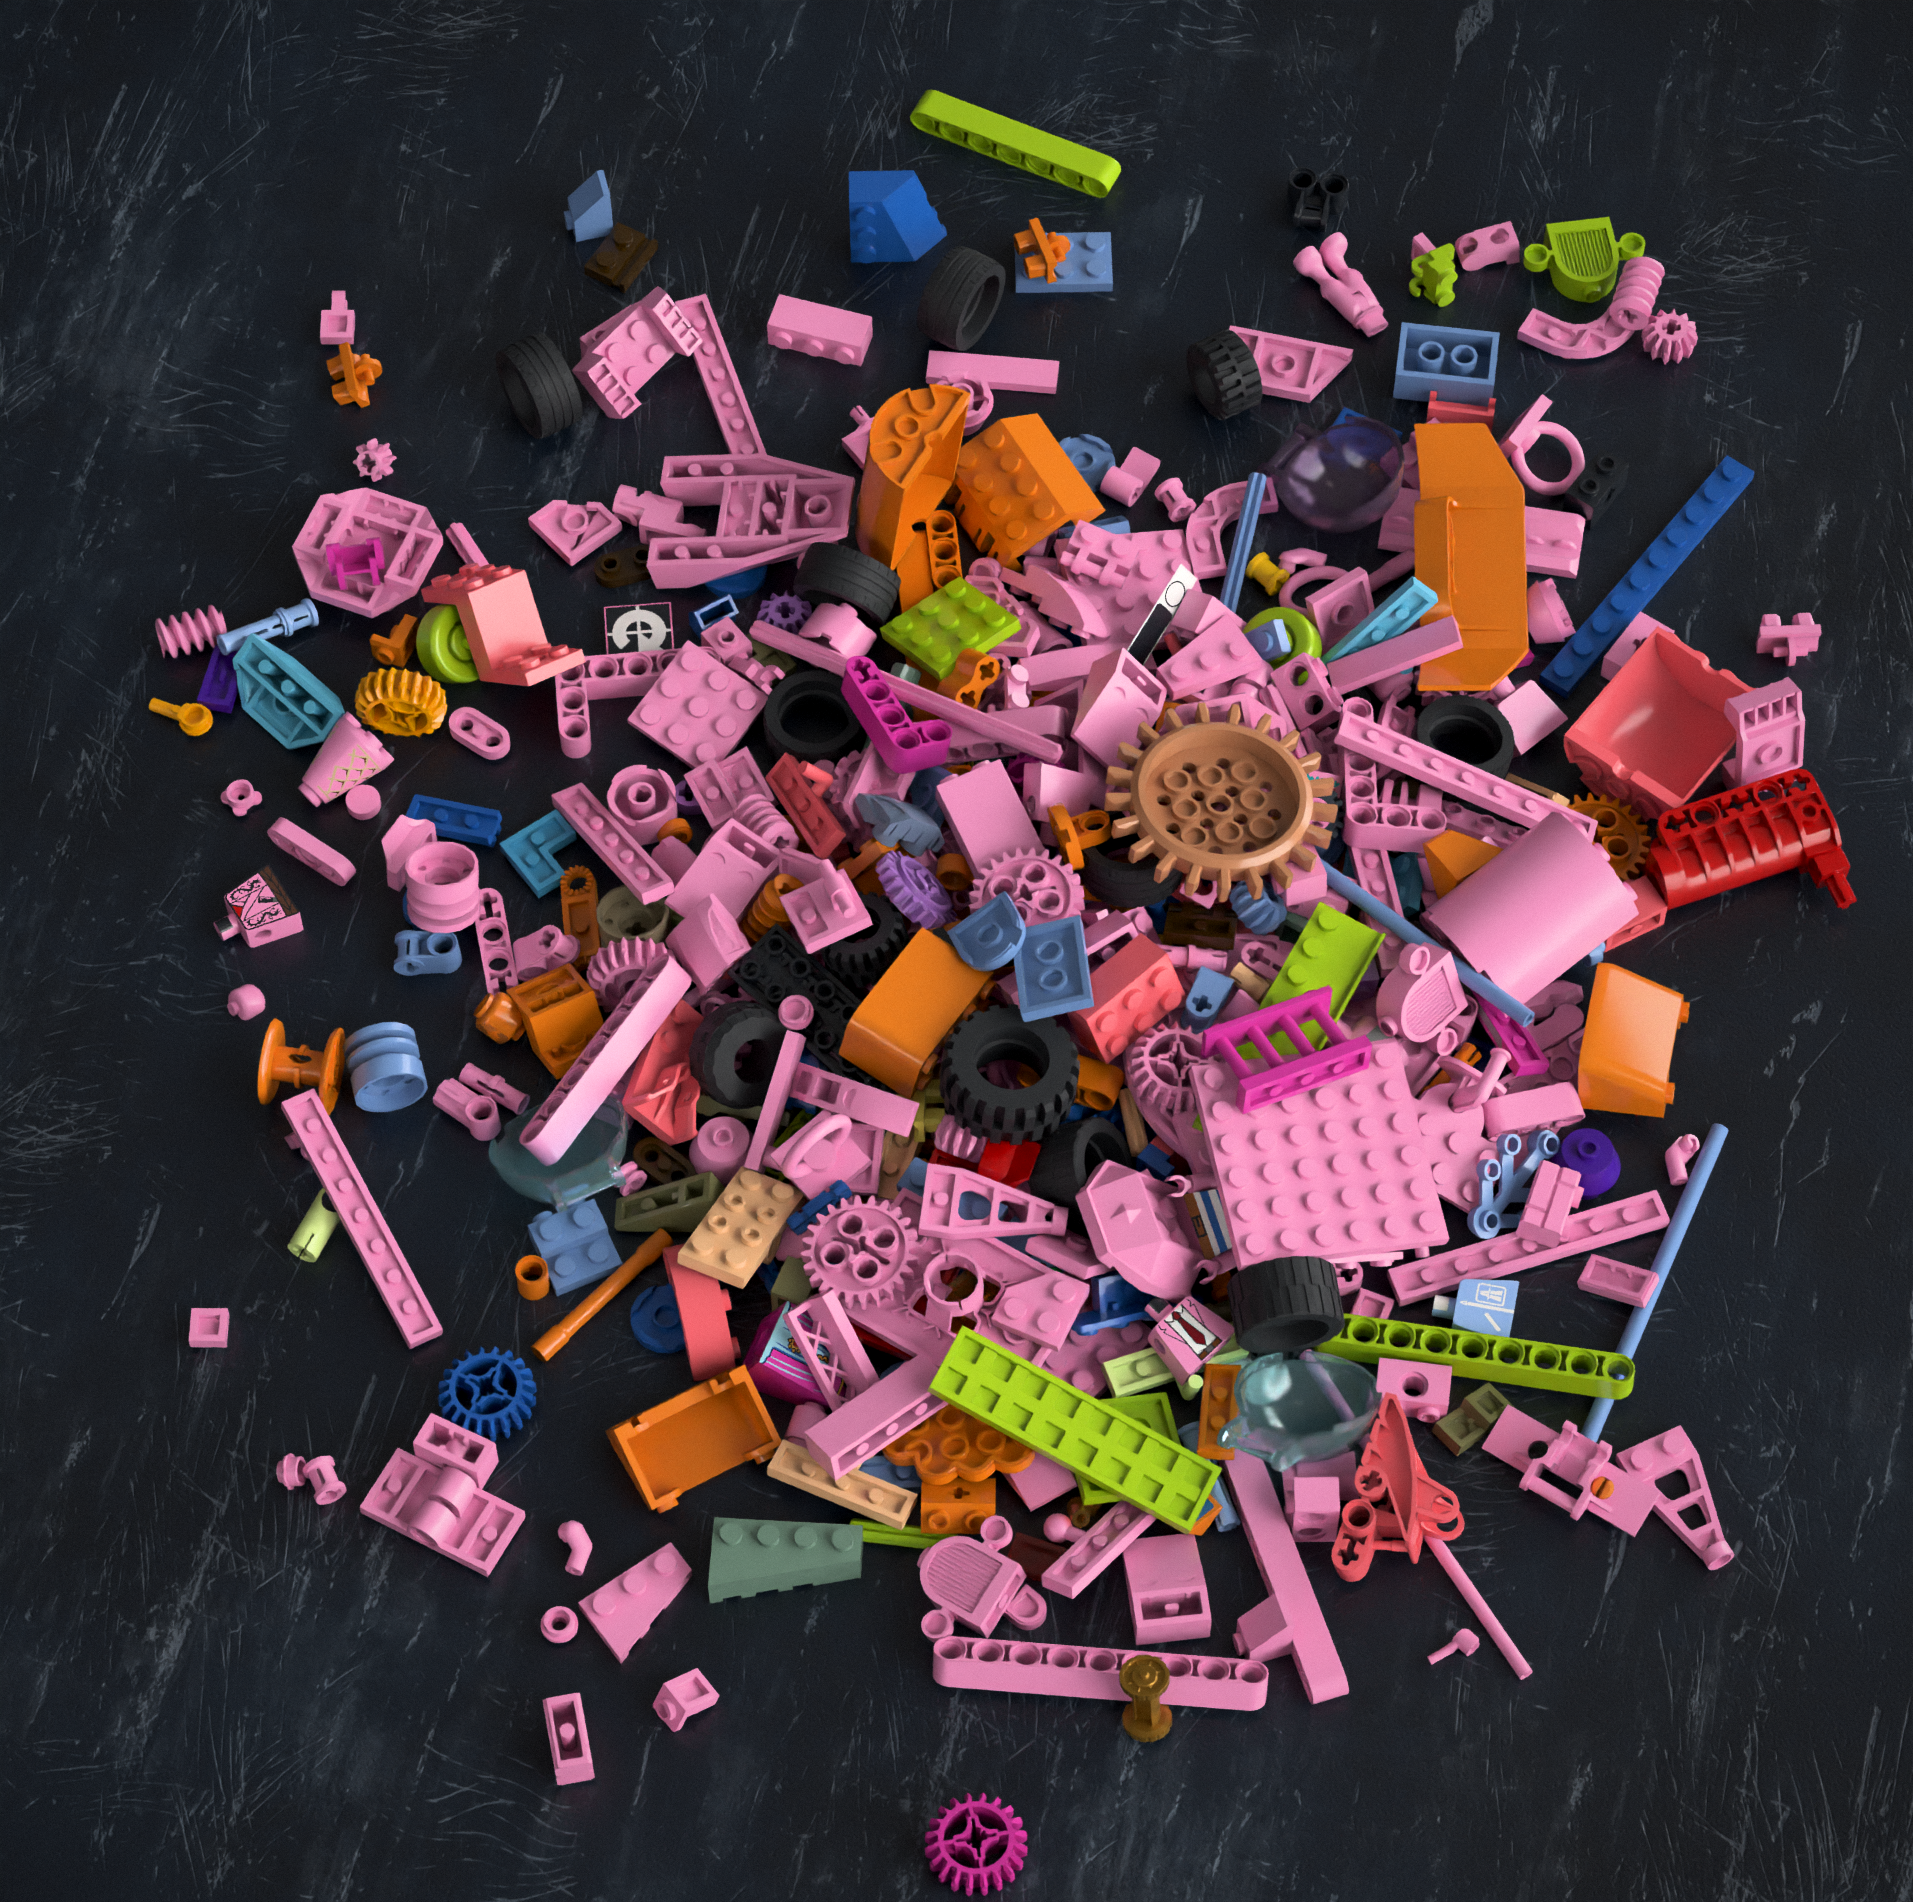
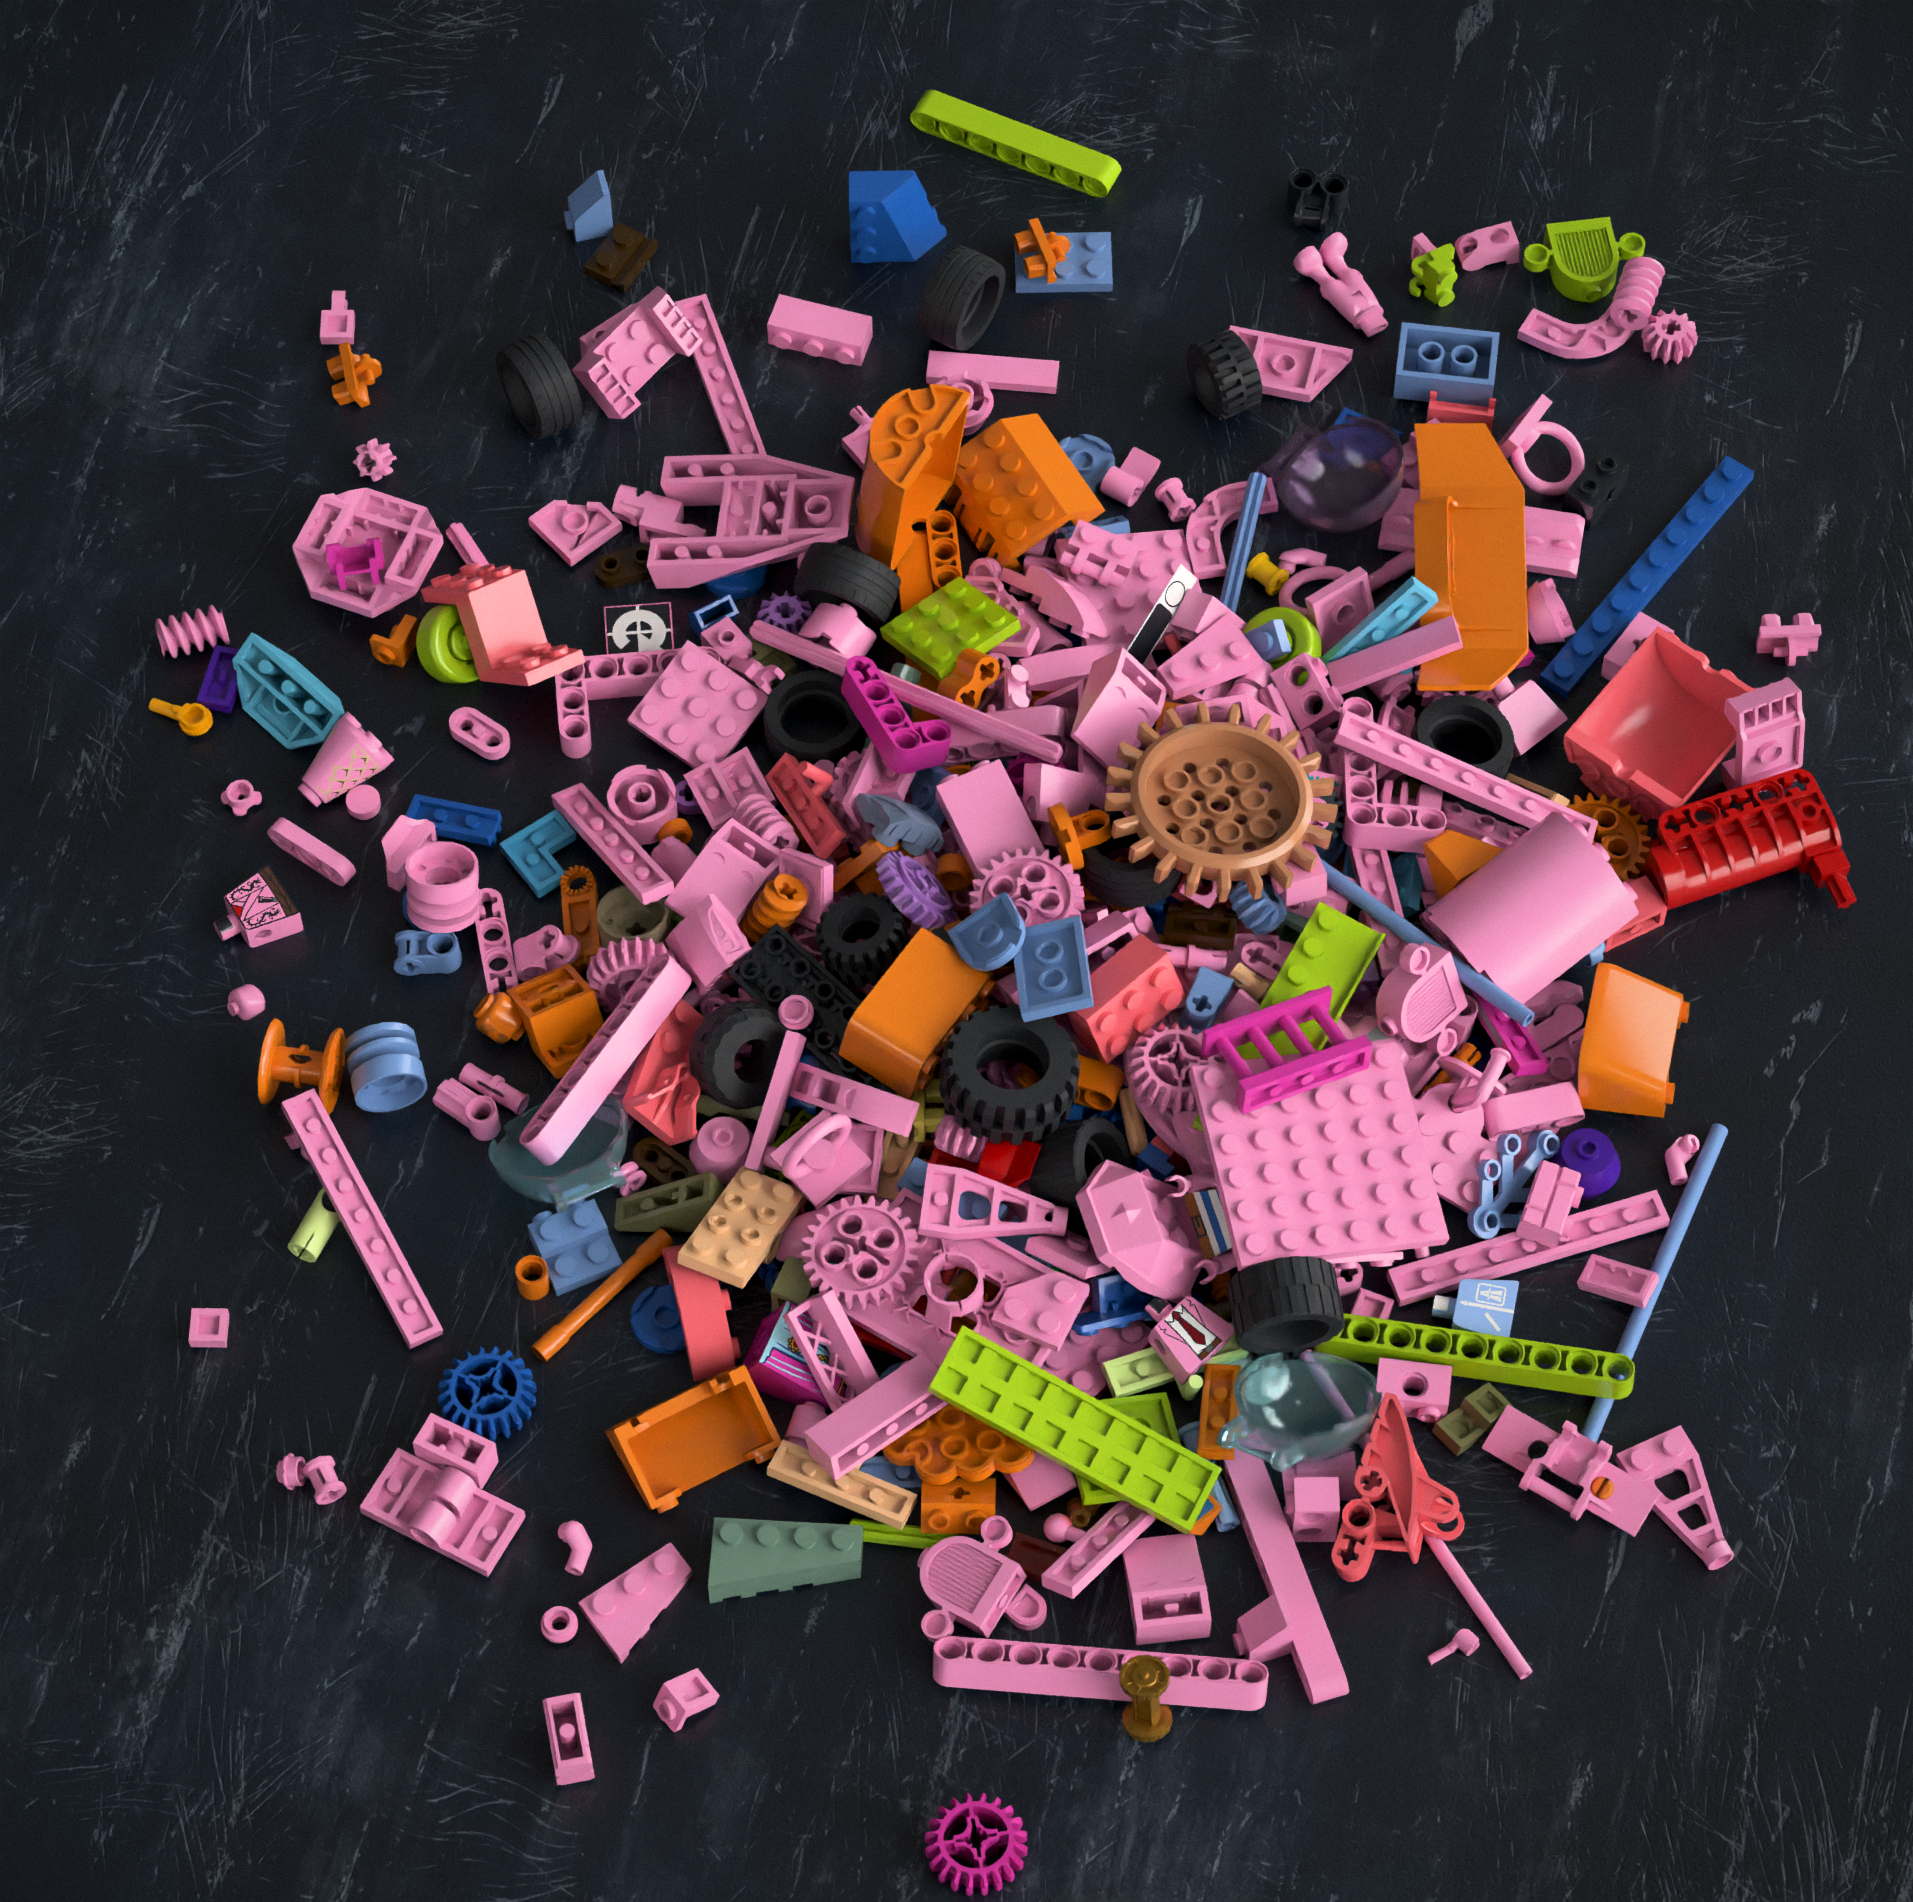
(282, 622): light blue pin -> none
(400, 702): light orange gear -> none
(799, 1222): blue axle -> none
(826, 909): bright pink plate -> none

